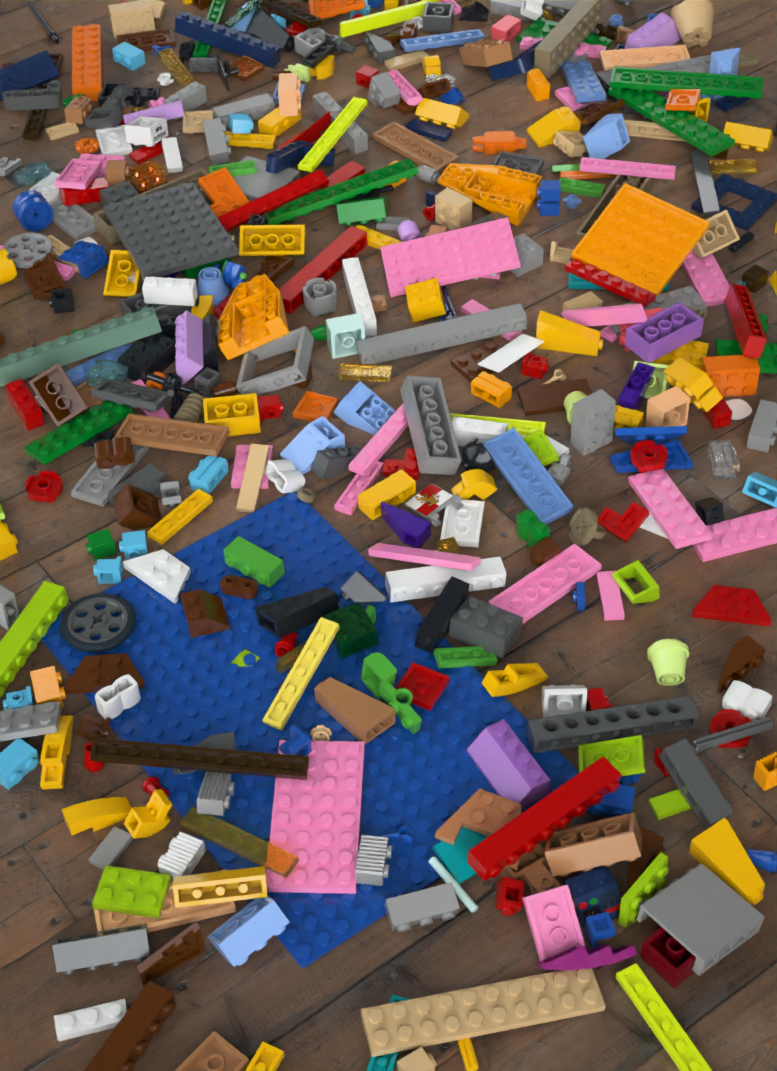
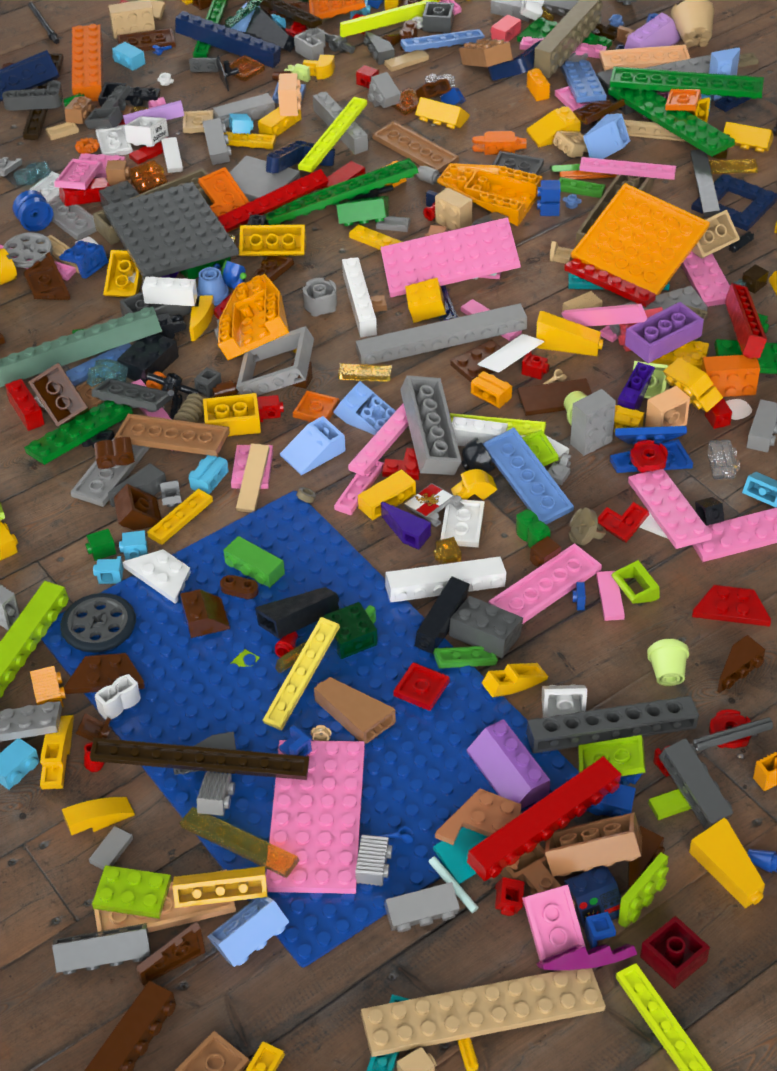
(19, 699): medium azure brick -> none
(36, 490): red plate -> none
(62, 301): black brick -> none
(89, 1020): white plate -> none
(149, 787): red bush -> none
(149, 819): yellow brick -> none
(176, 67): clear yellow tile -> none
(182, 855): white brick -> none
(186, 50): black plate -> none
(188, 345): lavender slope -> none
(190, 96): light grey brick -> none
(209, 345): black slope -> none
(237, 168): bright green tile -> none
(284, 475): white brick -> none
(313, 132): red wedge -> none
(318, 54): black hinge -> none
(319, 333): green cone -> none
(323, 266): red brick -> none
(333, 462): dark grey slope -> none
(343, 334): light aqua brick -> none
(361, 589): slope -> none
(379, 677): bright green plate -> none
(408, 92): bright pink plate -> none
(408, 230): lavender head -> none
(424, 556): bright pink tile -> none
(429, 130): dark blue tile -> none
(431, 65): yellow brick -> none
(474, 12): black slope -> none
(529, 254): light grey slope -> none
(597, 700): red brick -> none
(703, 916): light grey panel -> none
(747, 700): white brick -> none

